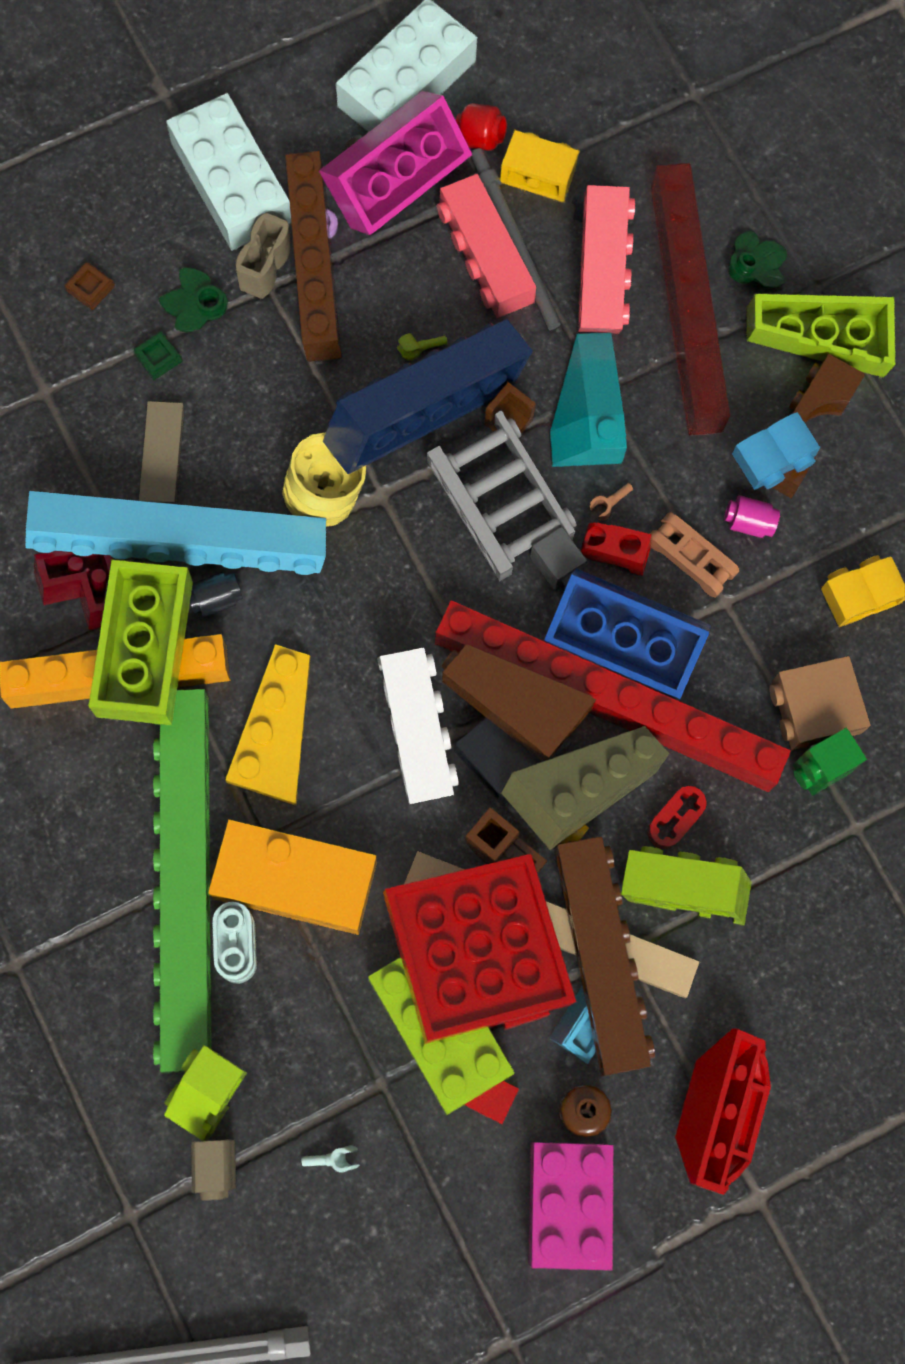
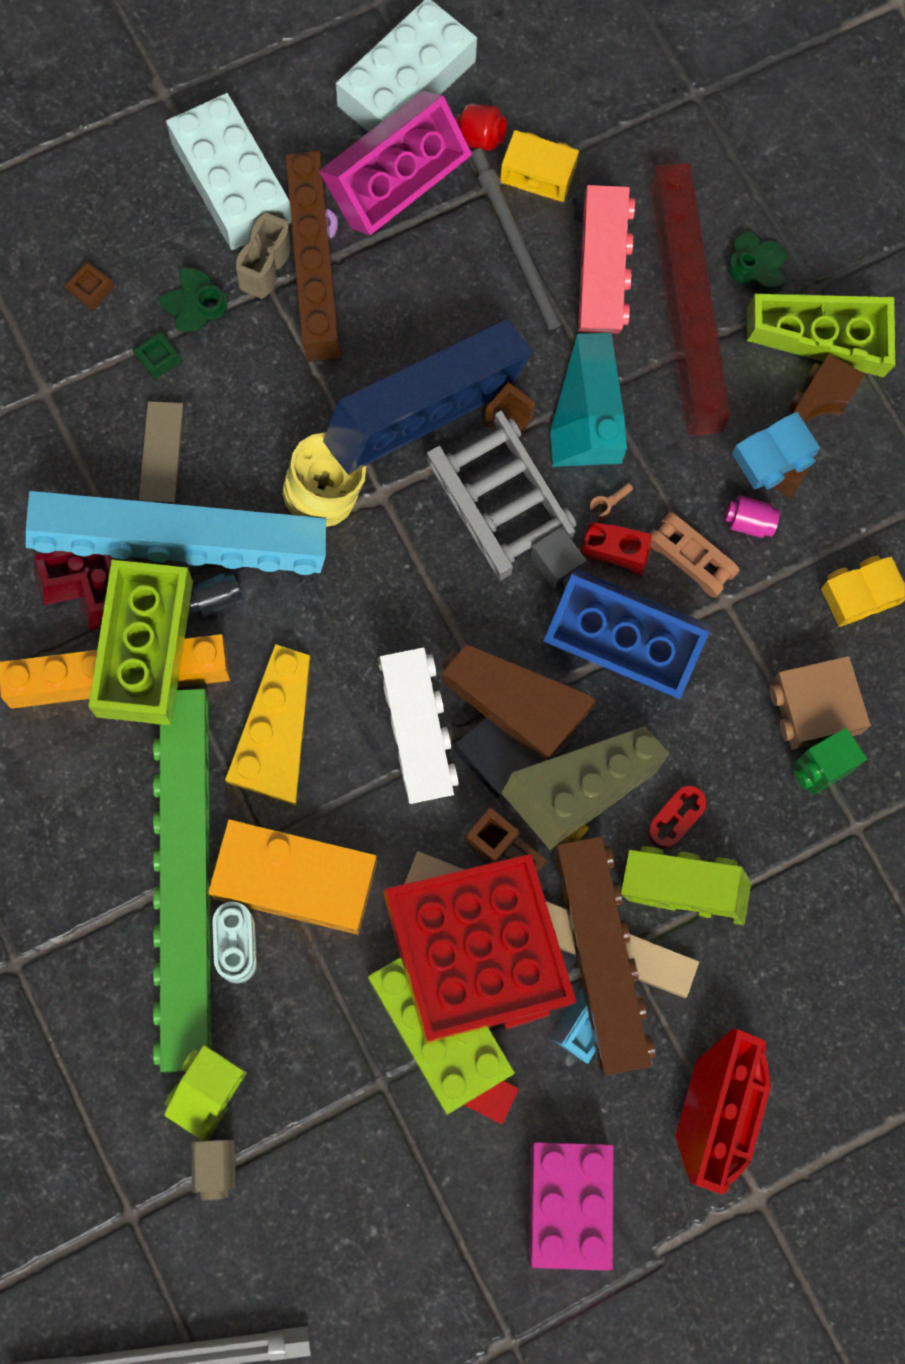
(336, 1159): light aqua hand -> none
(411, 348): lime hand -> none
(486, 246): coral brick -> none
(571, 1114): reddish brown head -> none
(622, 699): red brick -> none

